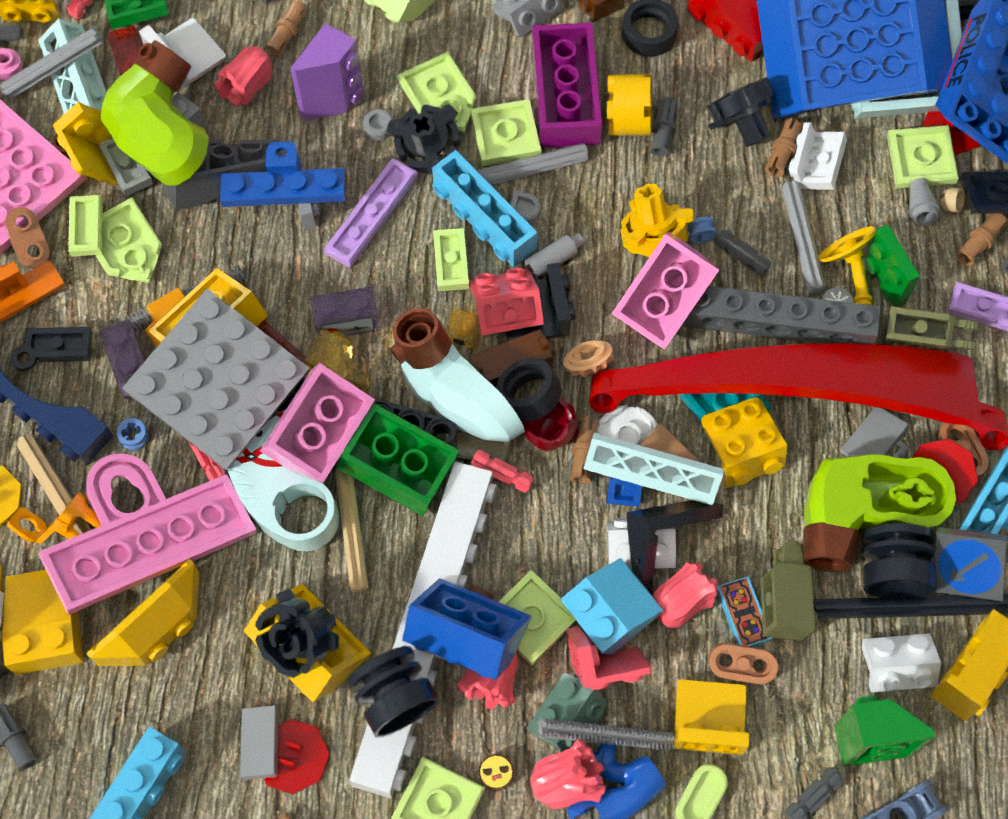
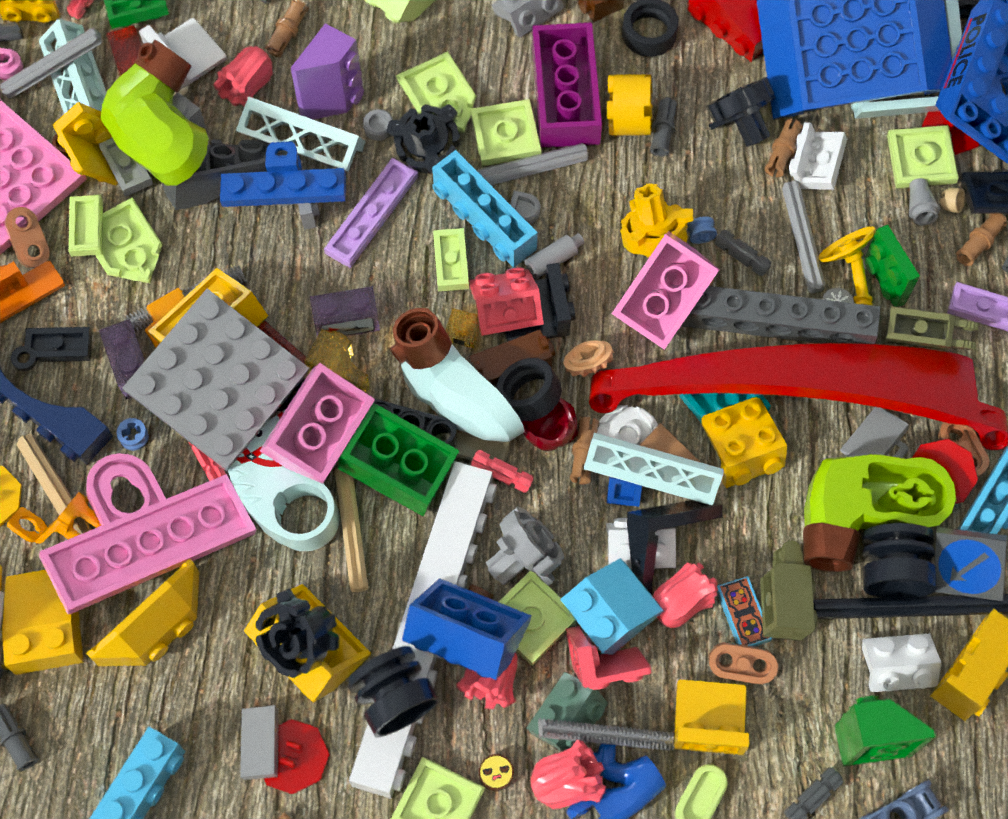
(304, 124): none -> light aqua fence
(525, 545): none -> light grey piece

